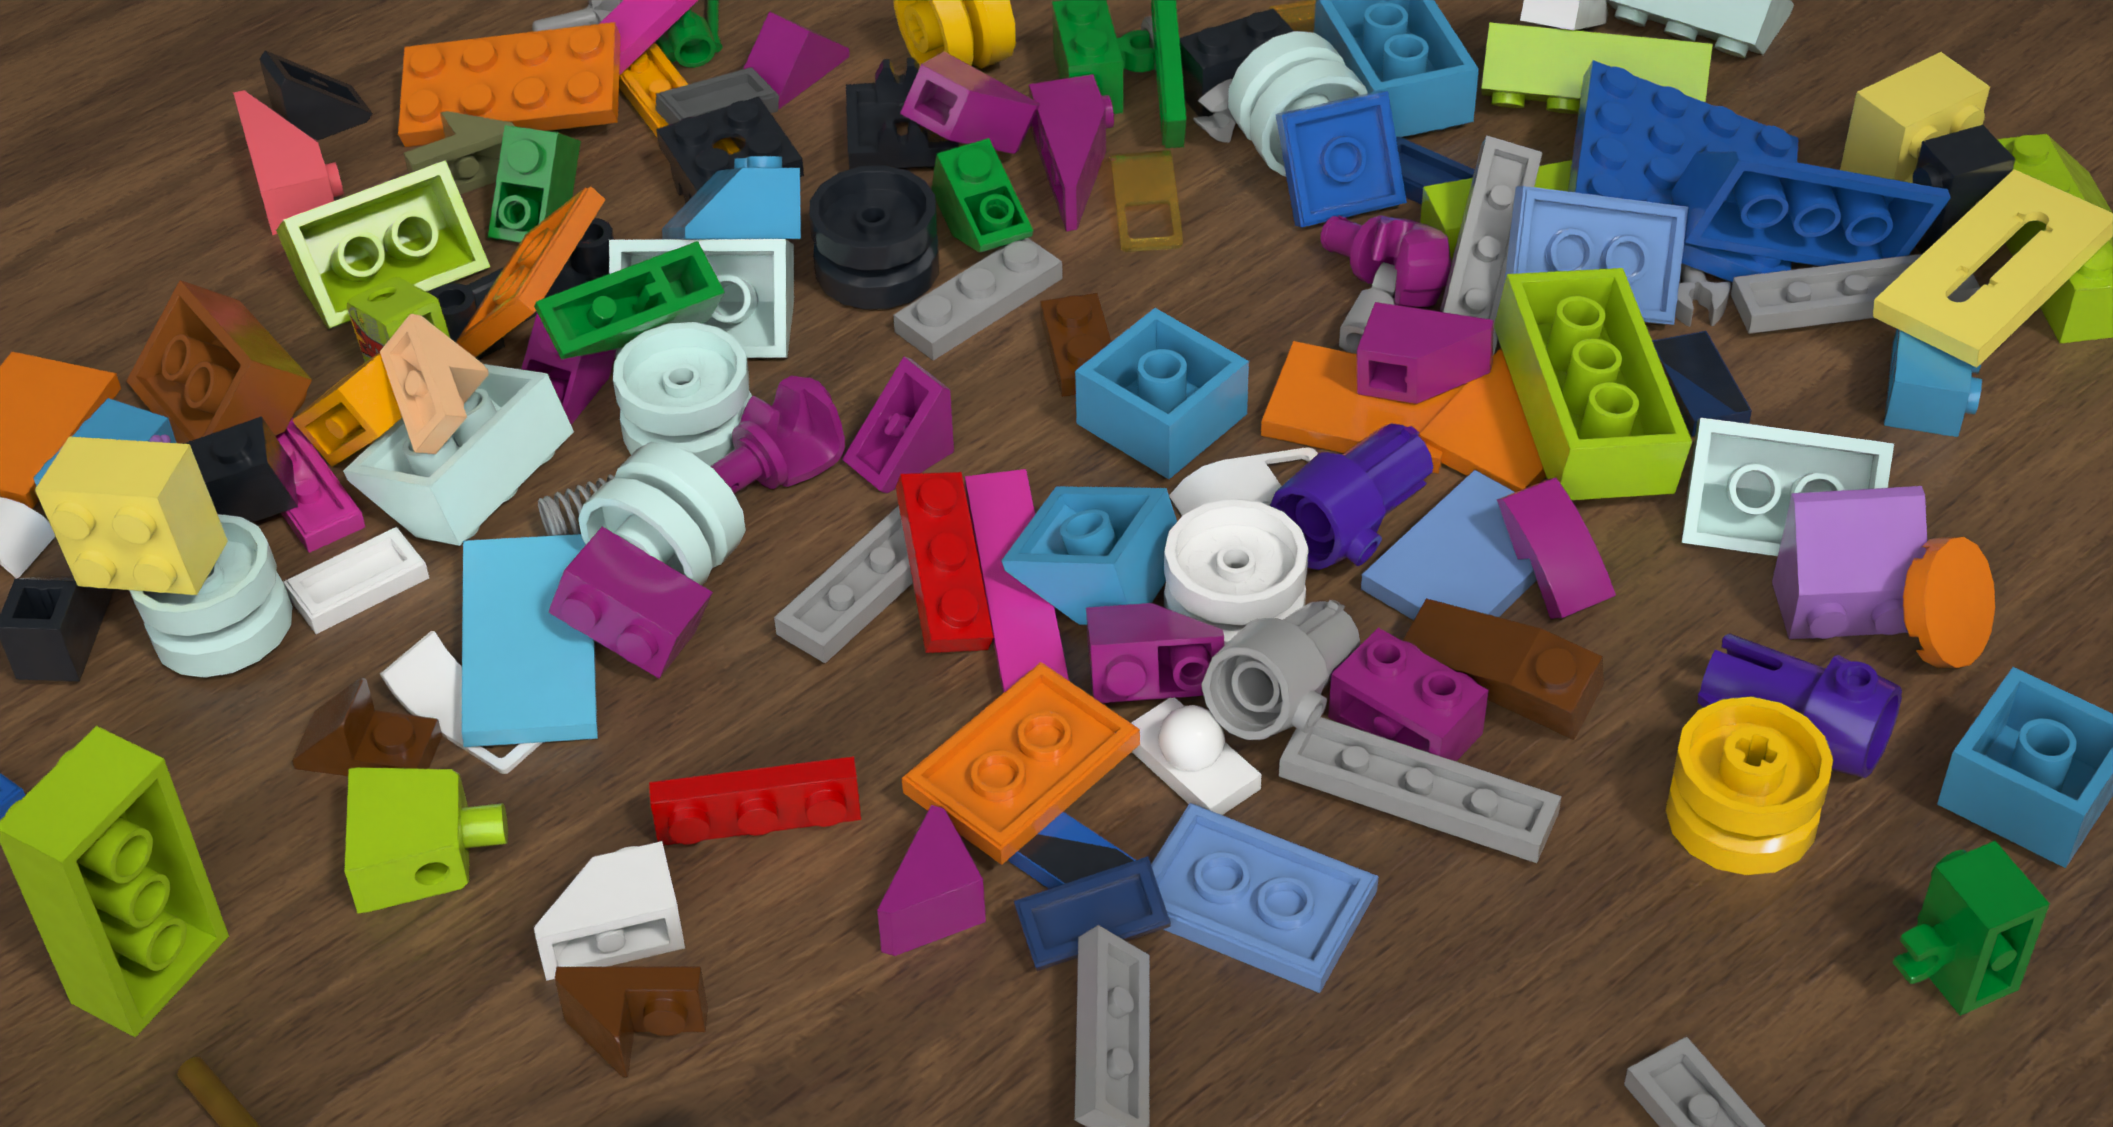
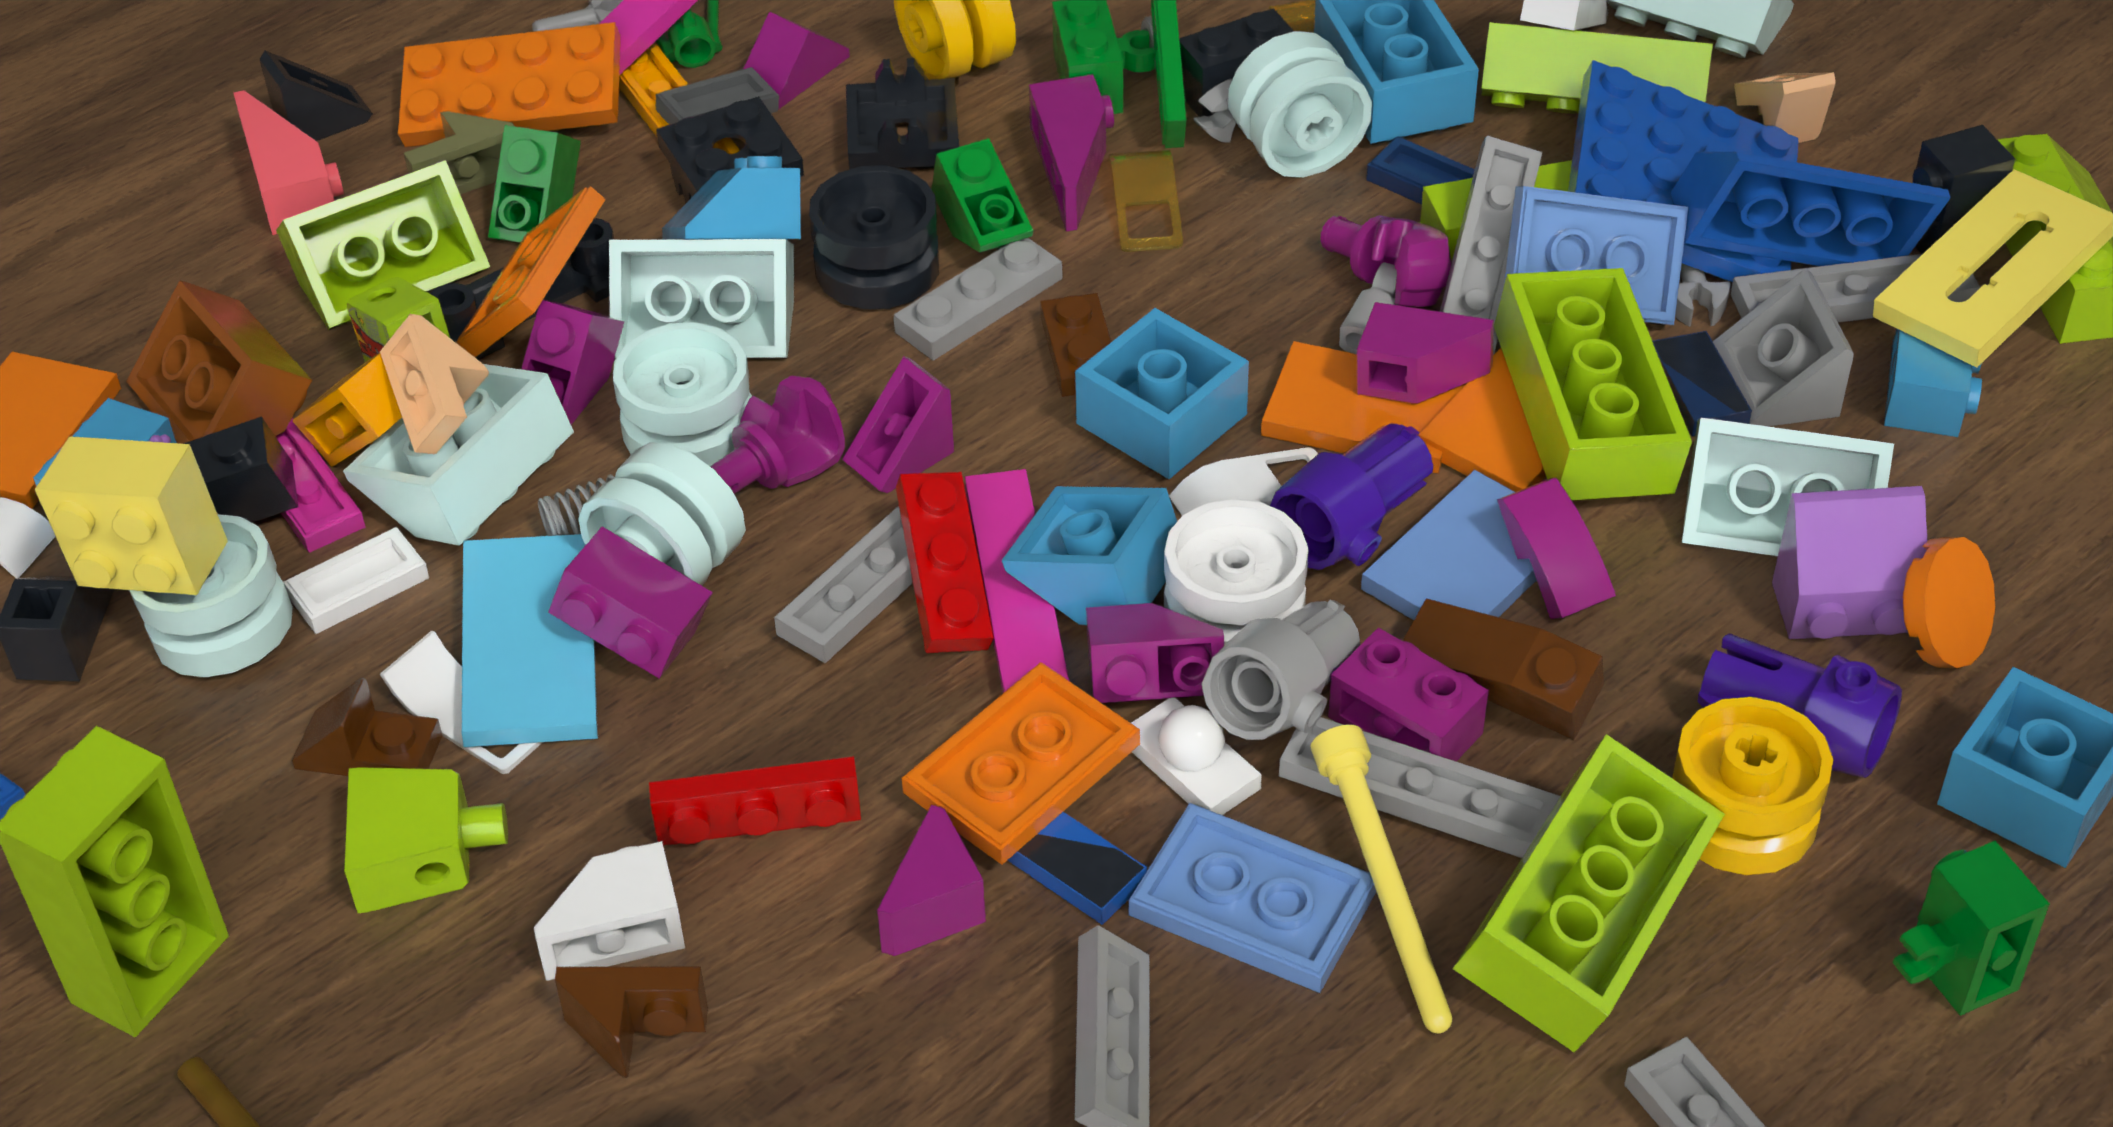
(630, 301): green slope -> none
(968, 105): magenta slope -> none
(1117, 899): dark blue tile -> none
(1341, 158): blue tile -> none
(1343, 758): none -> light yellow piece
(1590, 894): none -> lime brick
(1789, 356): none -> light grey slope
(1790, 101): none -> light nougat slope
(1907, 109): light yellow brick -> none

